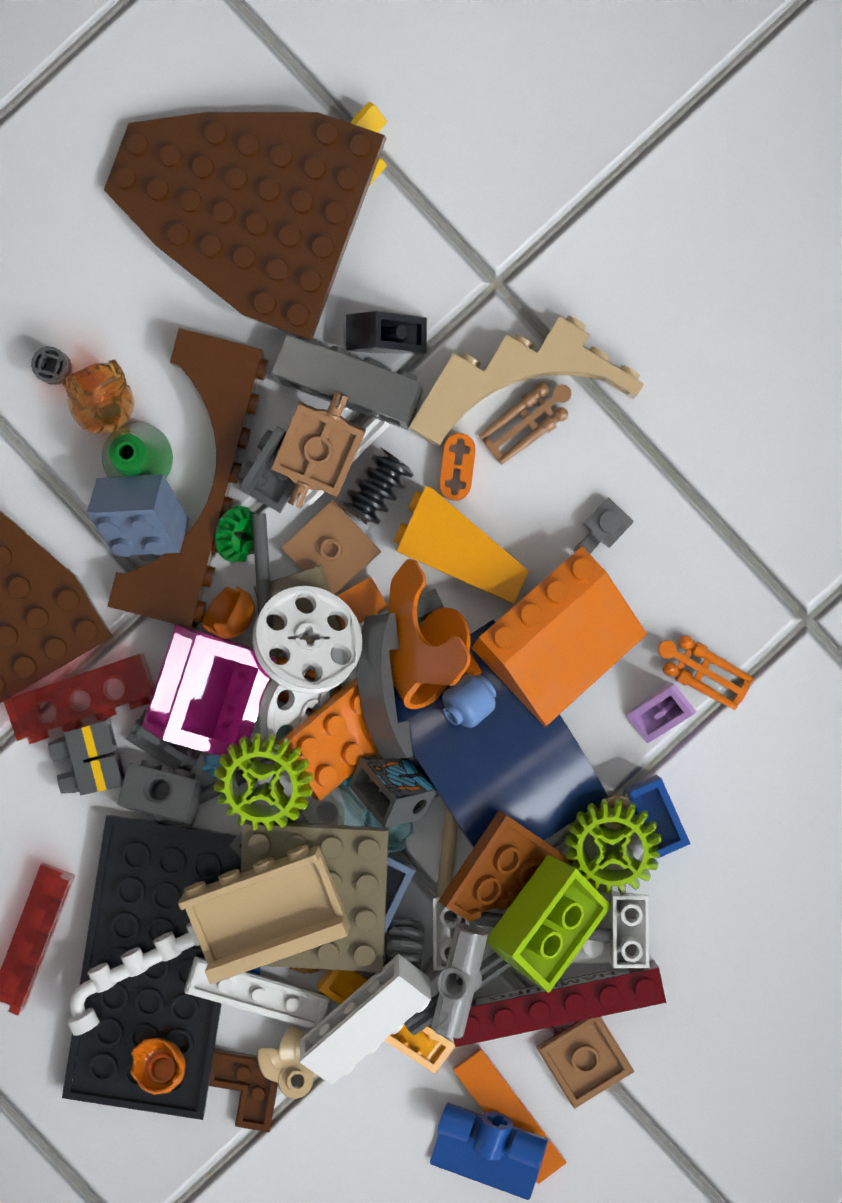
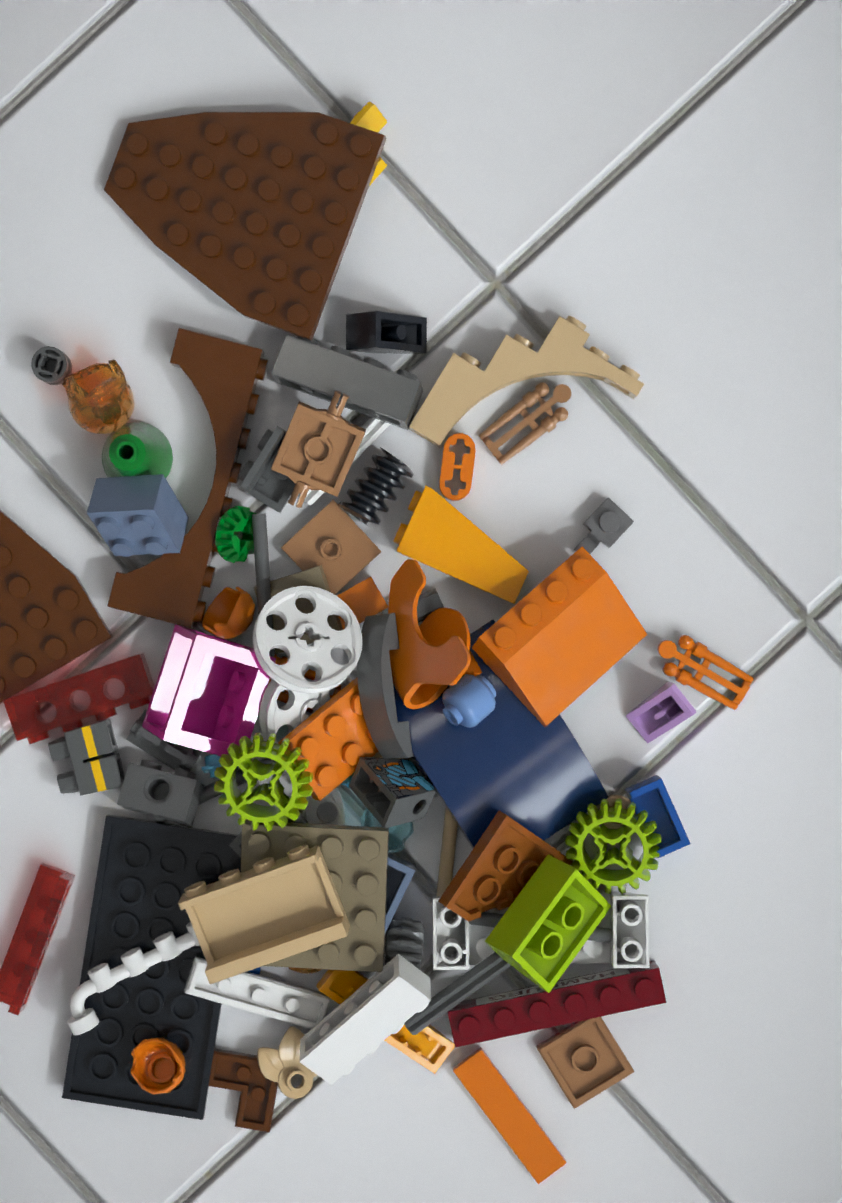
(454, 1001): light grey piece -> none
(489, 1150): blue panel -> none

